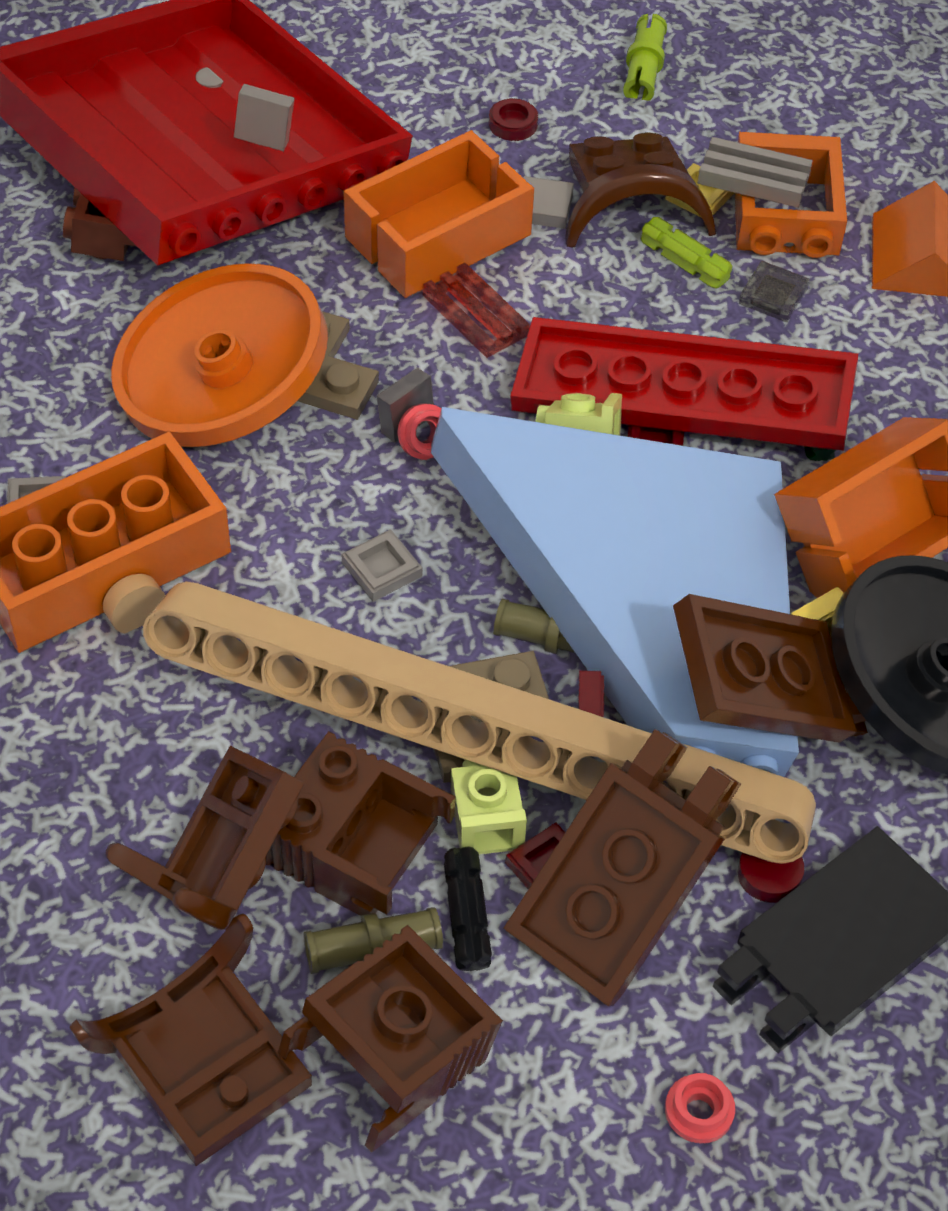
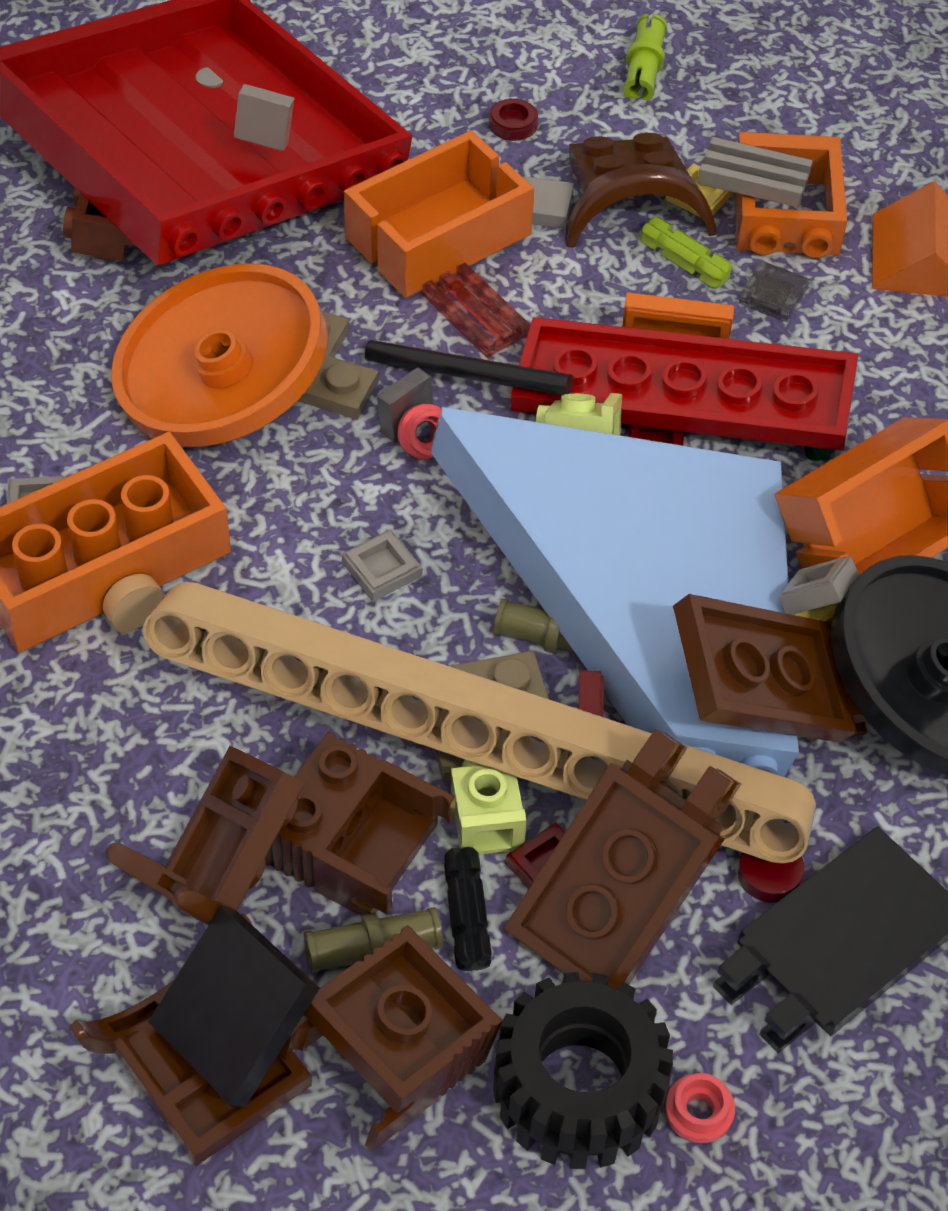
(233, 1006): none -> black tile
(469, 368): none -> black bar
(574, 1120): none -> black tyre
(678, 315): none -> orange tile
(819, 585): none -> light grey tile

